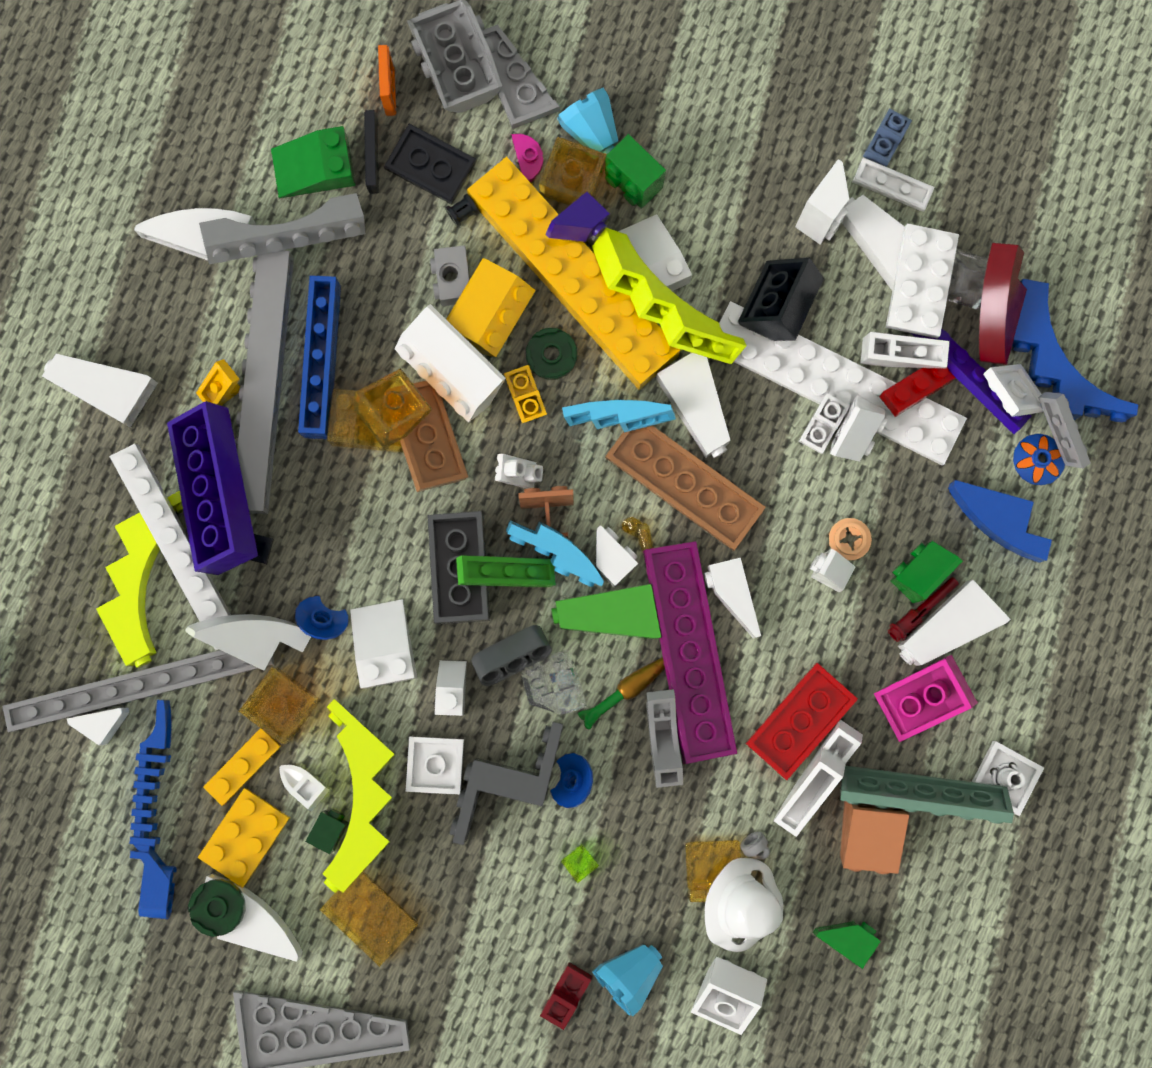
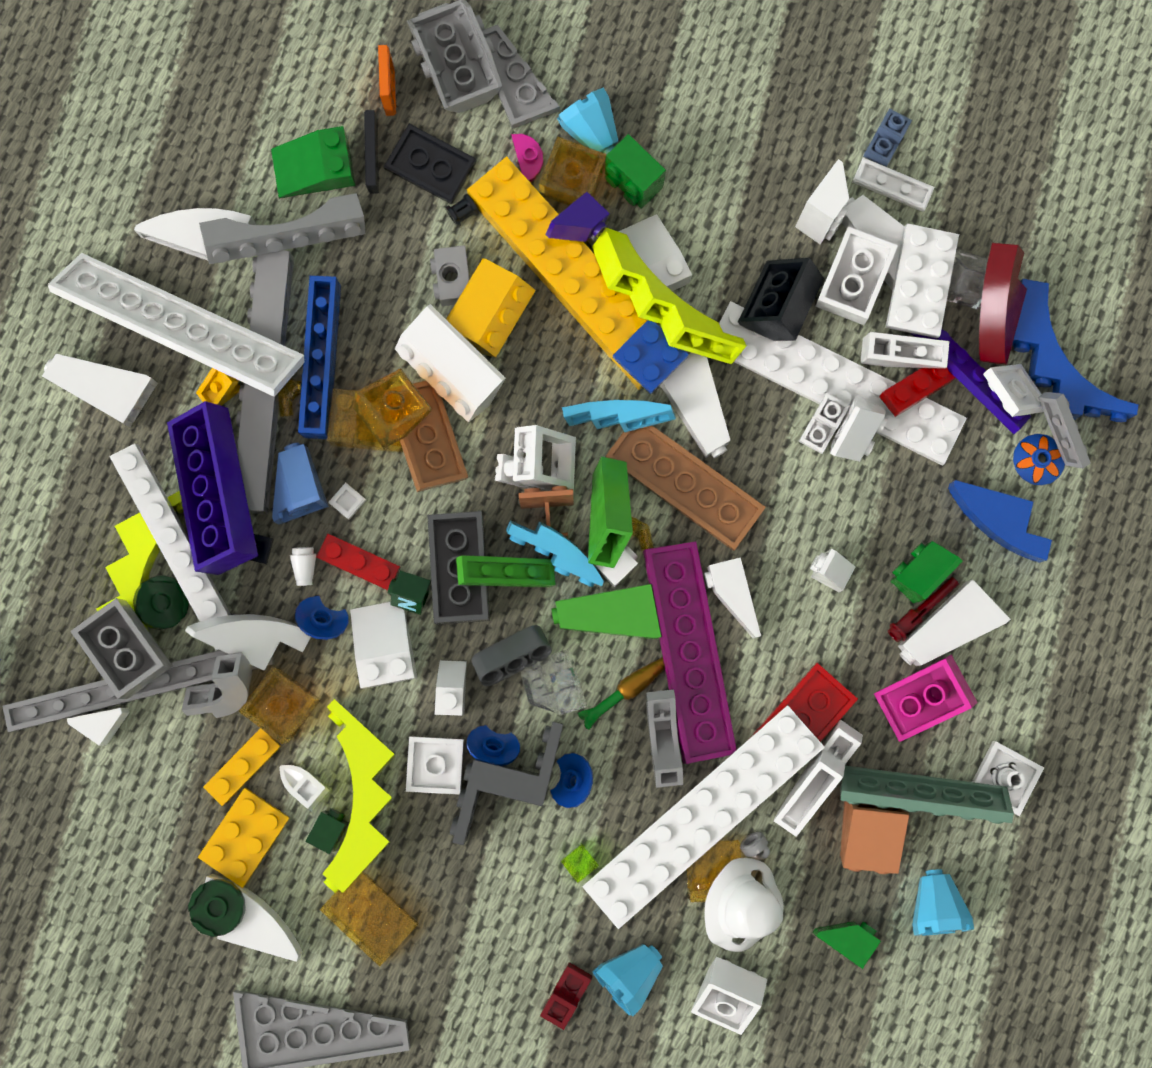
(121, 648): none -> light grey brick
(157, 878): blue piece -> none
(160, 602): none -> dark green tile
(177, 324): none -> white plate
(227, 693): none -> light grey arch
(287, 395): none -> clear yellow arm
(296, 485): none -> medium blue slope
(303, 565): none -> white cone
(347, 501): none -> white tile
(357, 561): none -> red plate
(409, 592): none -> dark green brick
(493, 747): none -> blue dish
(525, 394): yellow slope -> none
(528, 469): none -> white window
(555, 368): dark green tile -> none
(609, 513): none -> bright green slope
(649, 356): none -> blue plate
(703, 817): none -> white plate
(856, 276): none -> white slope
(856, 528): light nougat gear -> none
(939, 906): none -> medium azure cone

